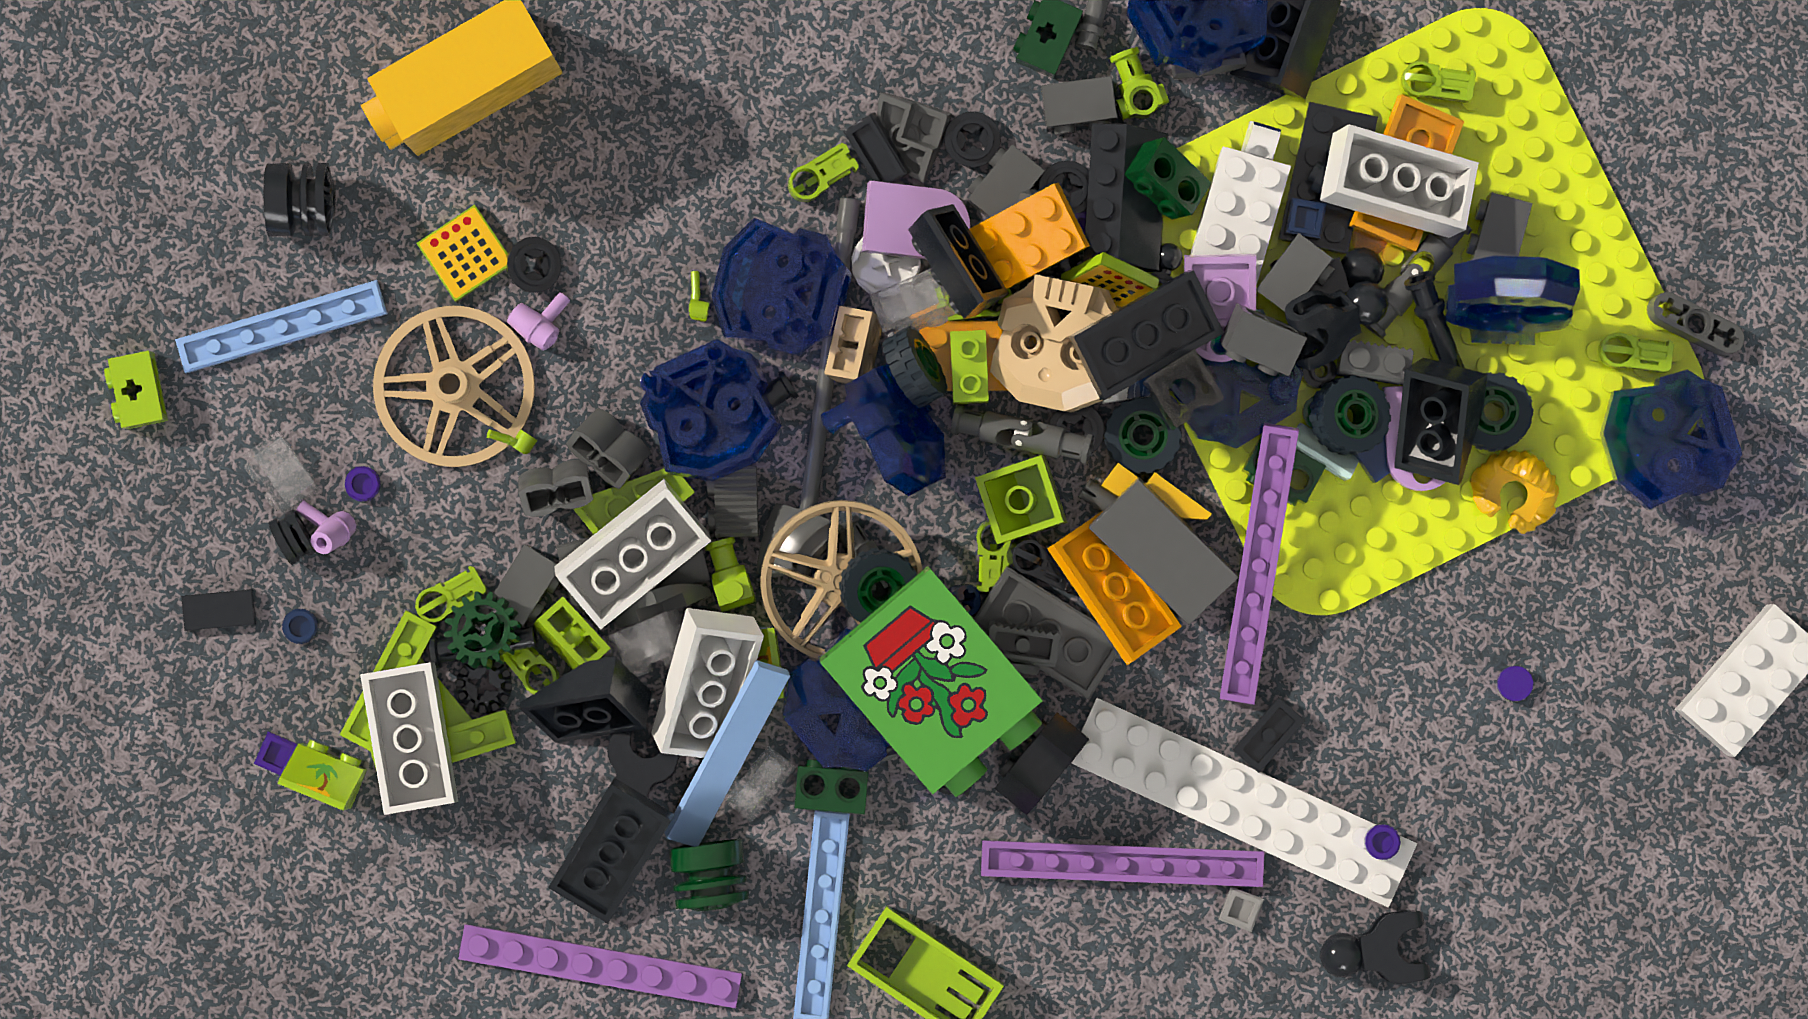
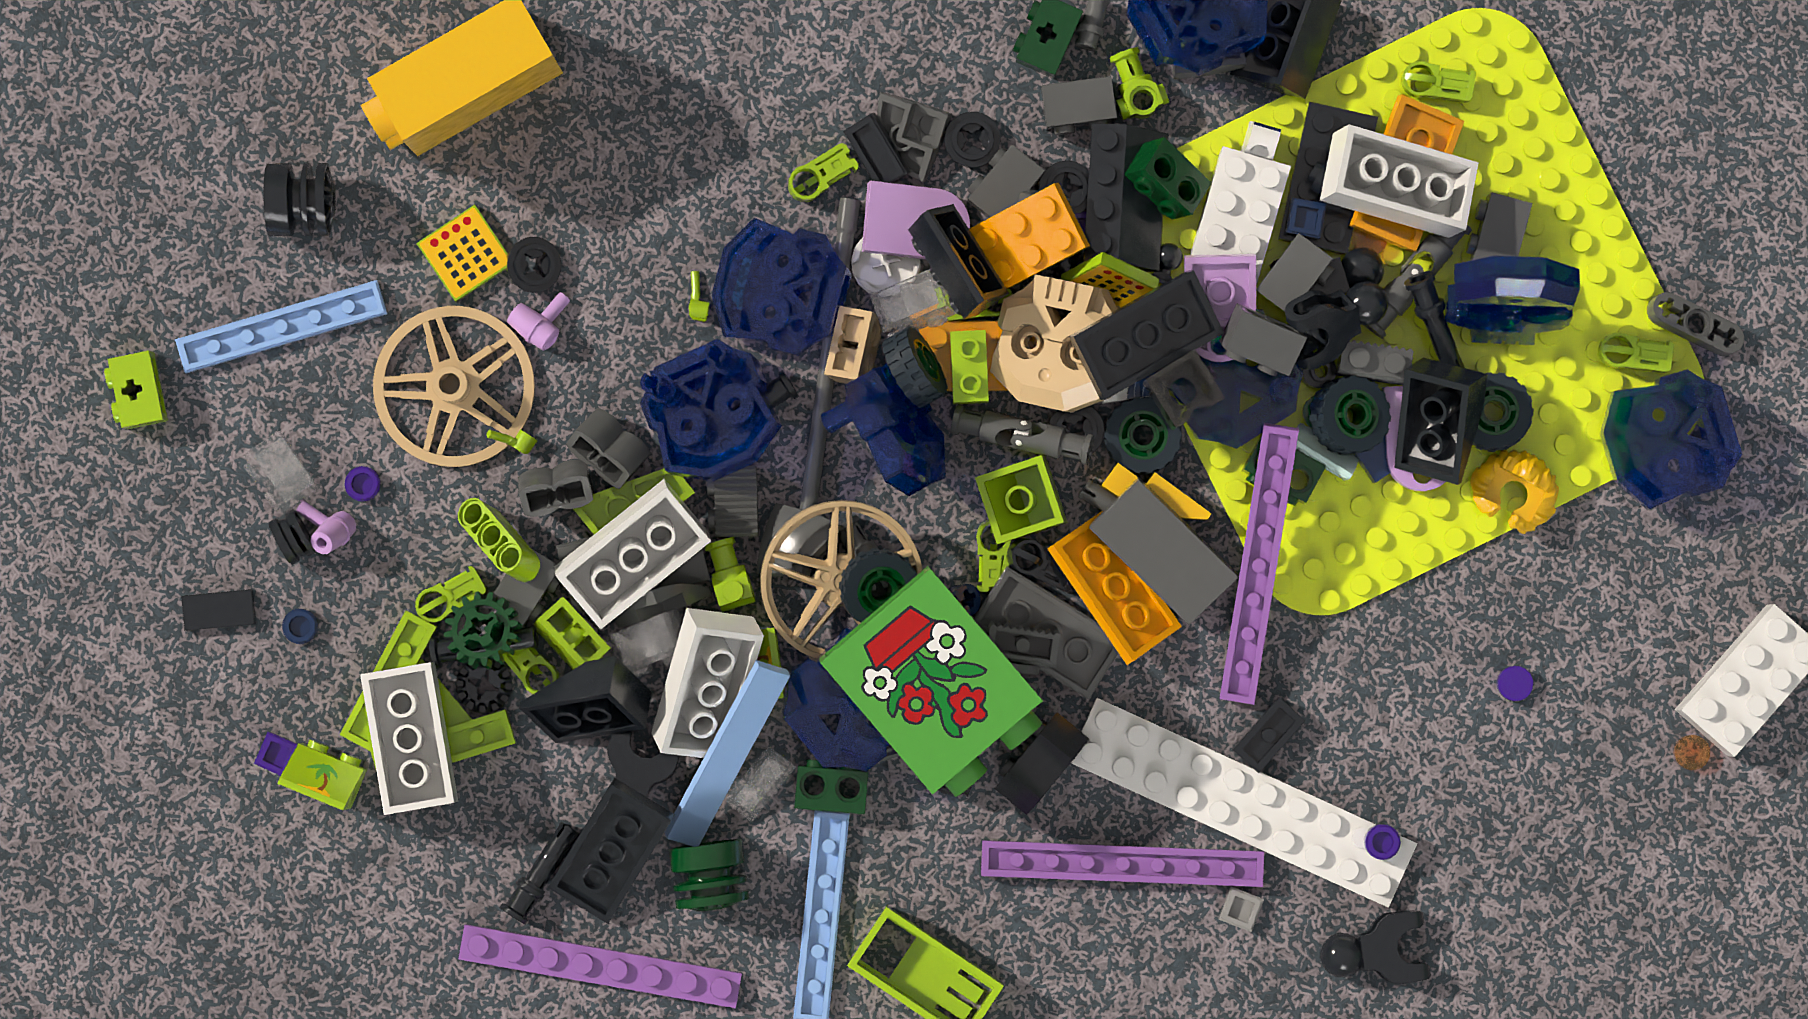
(498, 540): none -> lime beam
(531, 887): none -> black pin
(1691, 752): none -> clear orange tile

